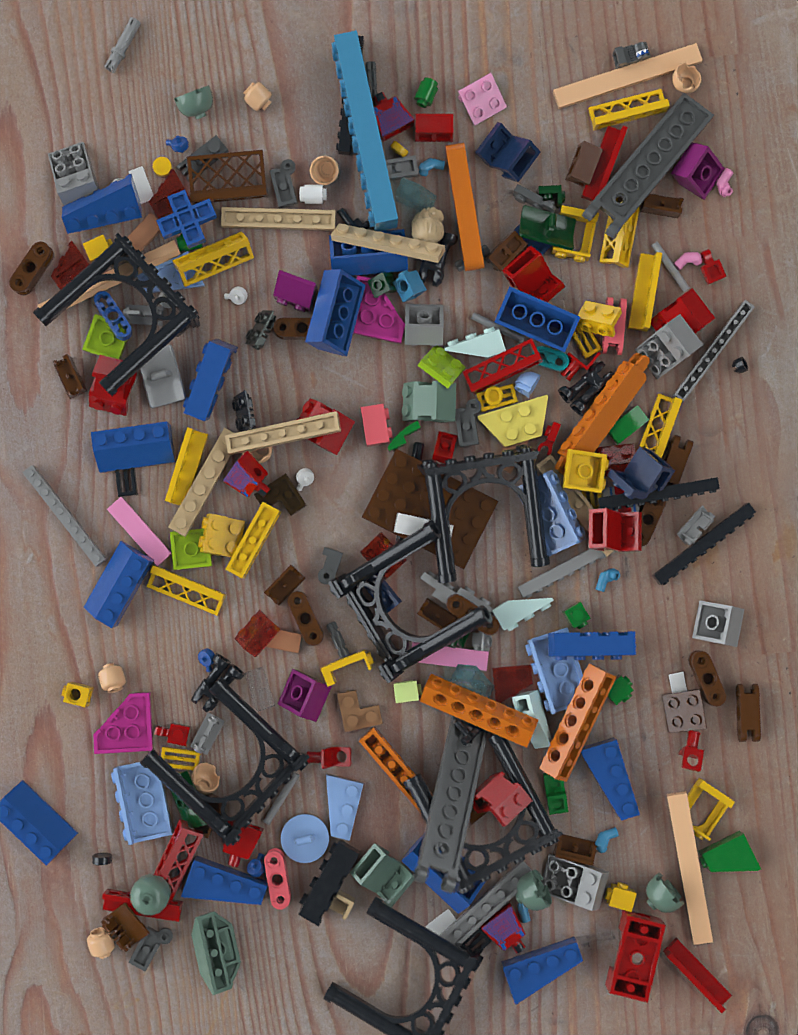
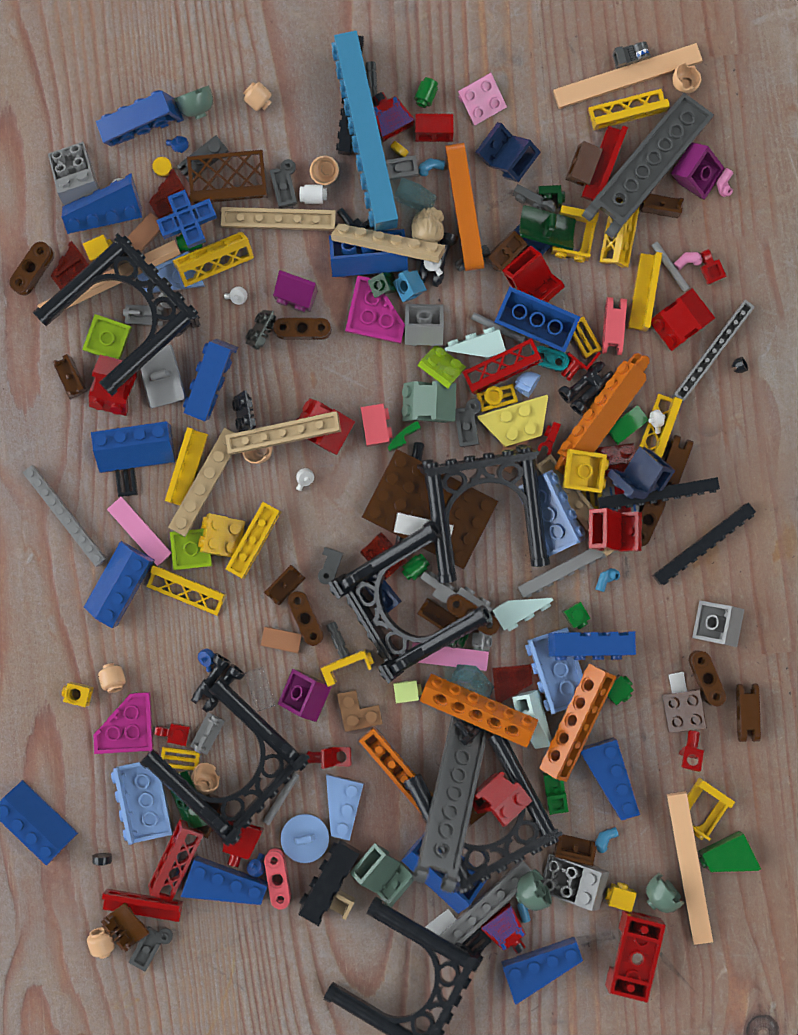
(112, 307): blue beam -> none
(122, 45): light grey pin -> none
(138, 118): none -> blue wedge
(142, 185): white sticker -> none
(150, 894): sand green cylinder -> none
(216, 951): sand green wedge -> none
(247, 476): red torso -> none
(257, 633): clear red bracket -> none
(283, 490): dark brown plate -> none
(335, 312): blue slope -> none
(415, 567): none -> green brick
(433, 266): none -> white piece
(444, 447): red slope -> none
(598, 318): yellow bracket -> none
(657, 420): none -> white piece
(669, 346): light grey slope -> none
(690, 531): light grey hinge -> none
(697, 974): red fence -> none

